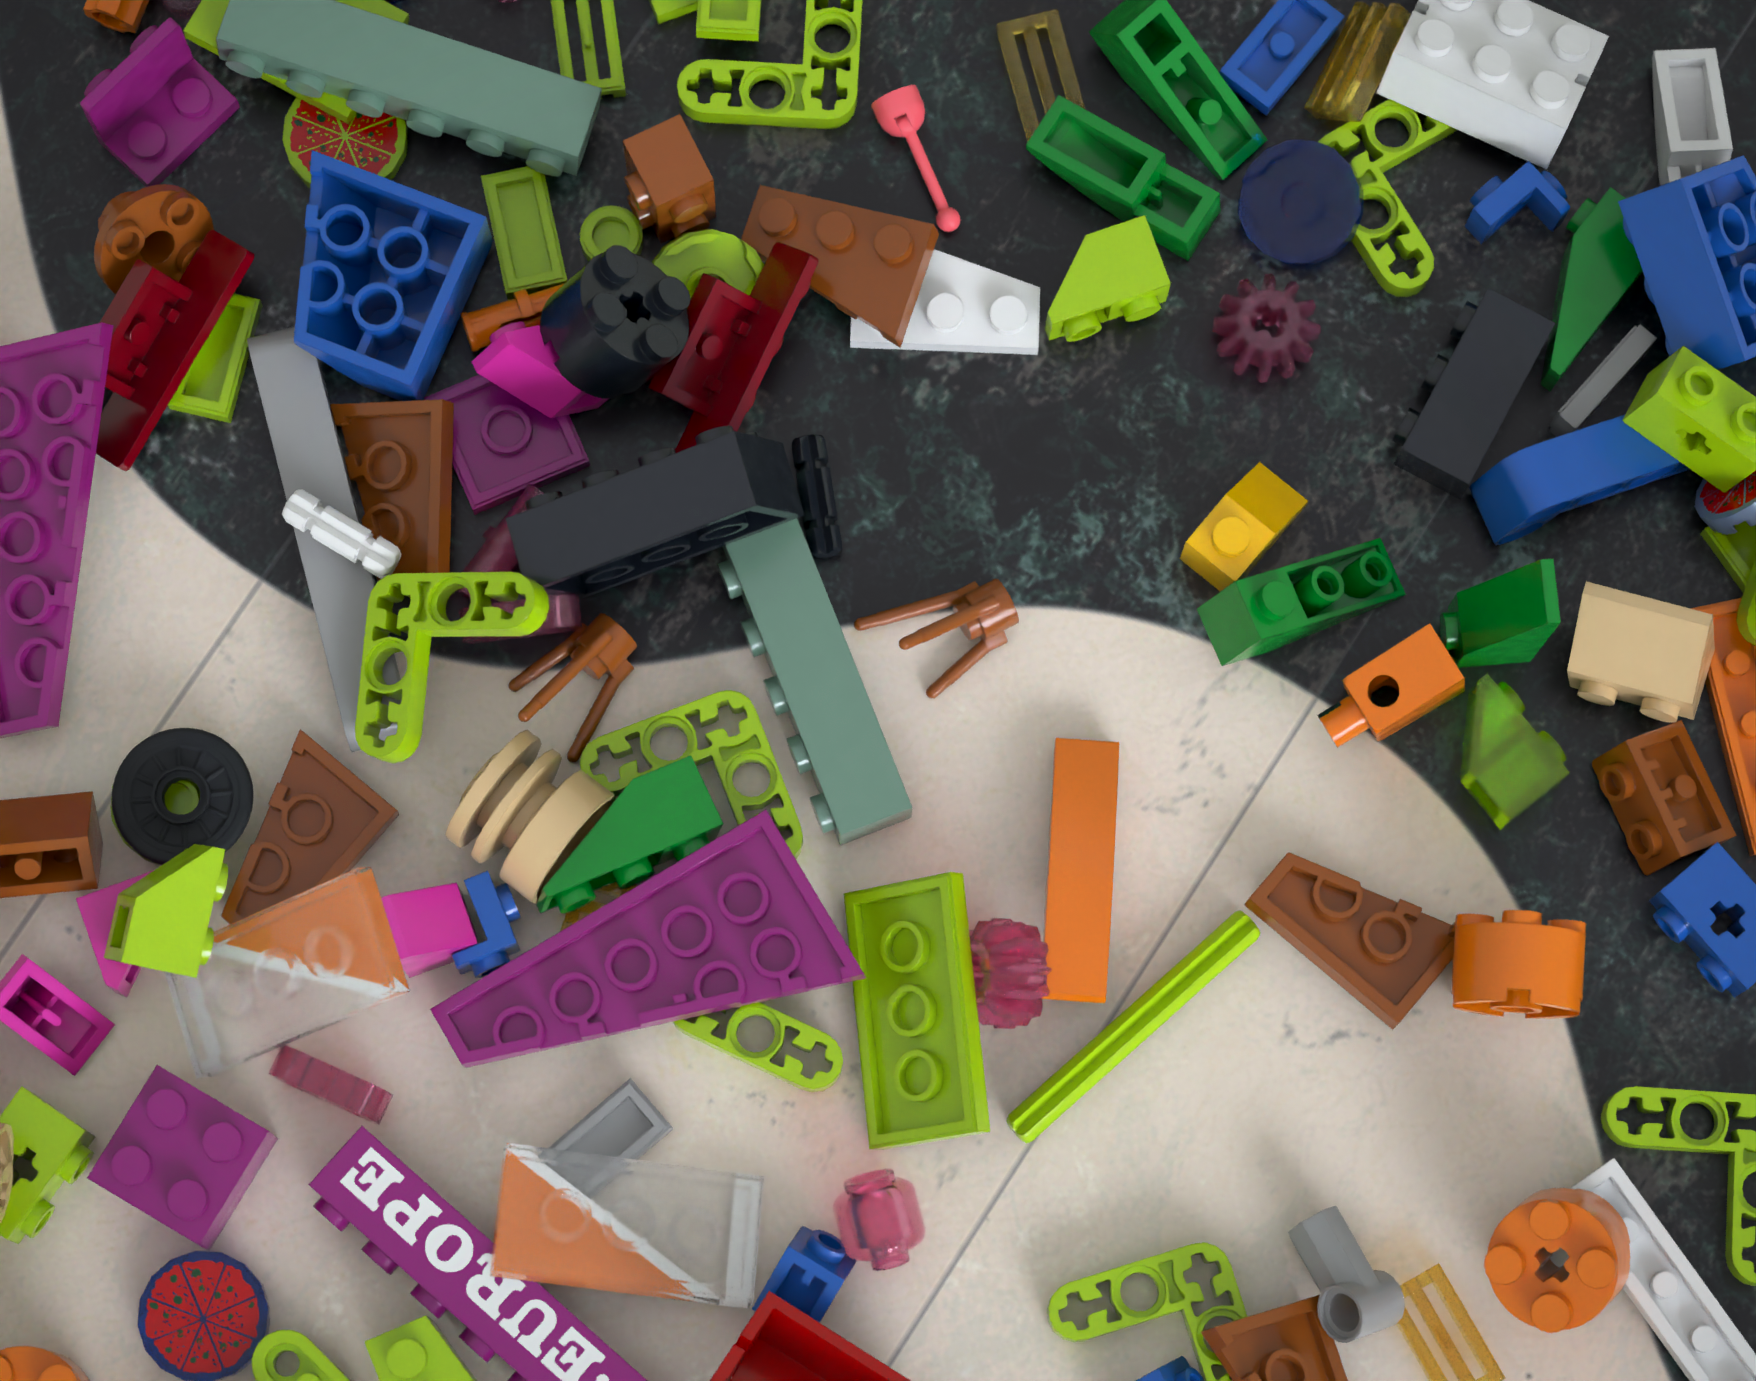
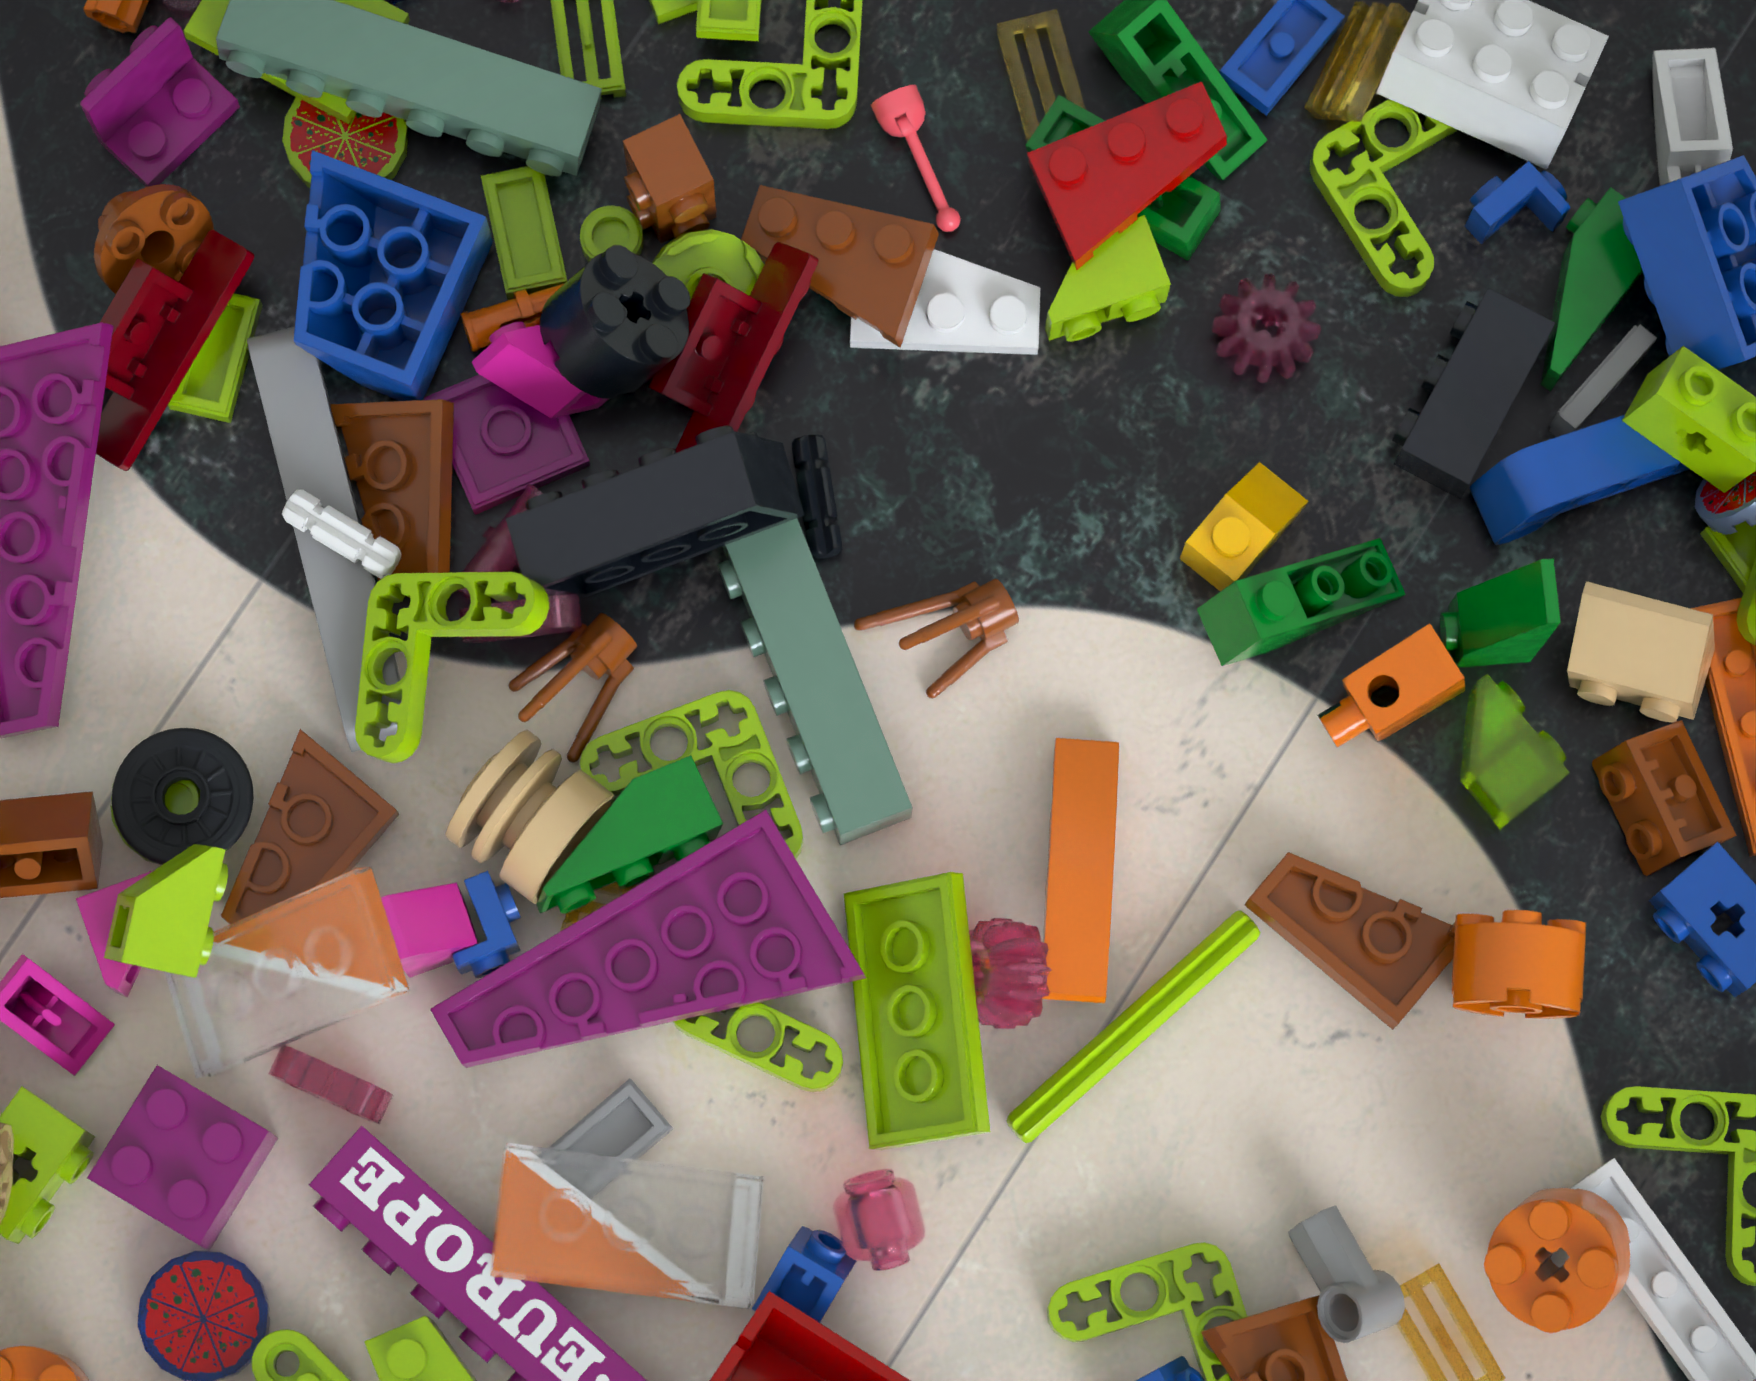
(1120, 166): none -> red wing
(1300, 202): clear blue tile -> none

